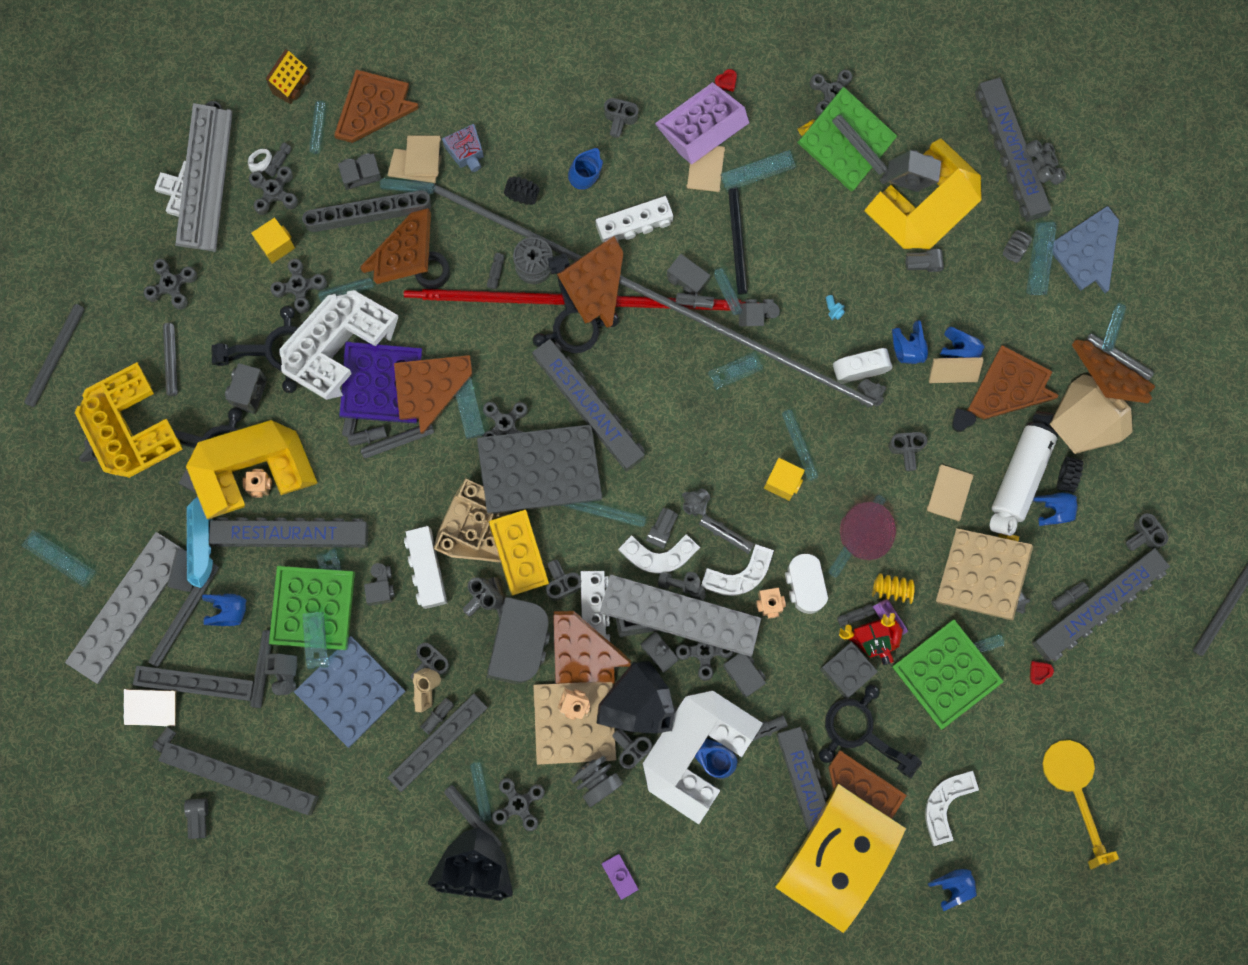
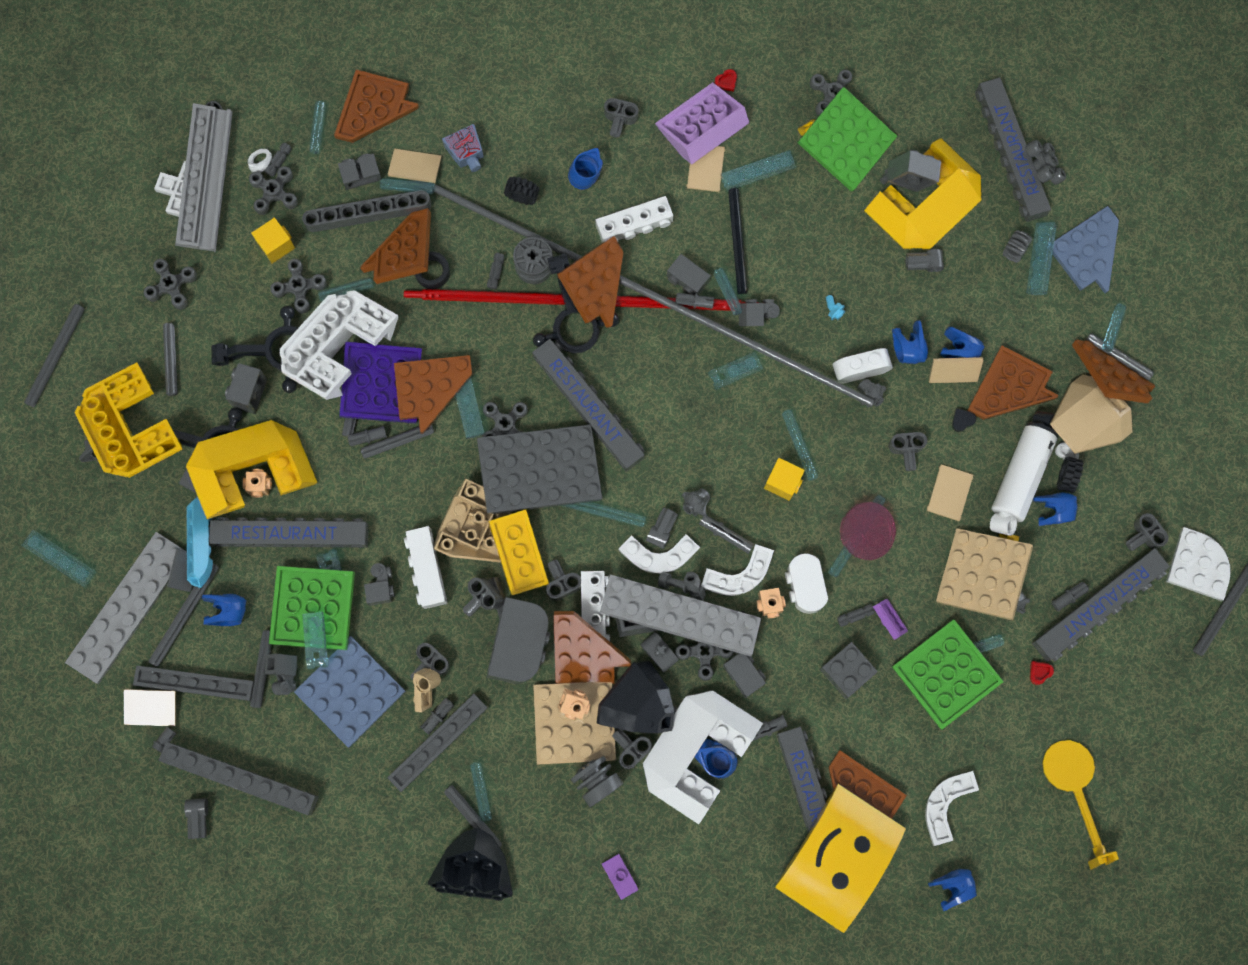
(288, 77): slope -> none
(422, 156): tan piece -> none
(511, 810): dark grey gear -> none
(859, 144): dark grey axle -> none
(876, 637): torso -> none
(894, 587): yellow piece -> none
(907, 763): black piece -> none
(1064, 450): none -> white tile
(1200, 565): none -> white plate

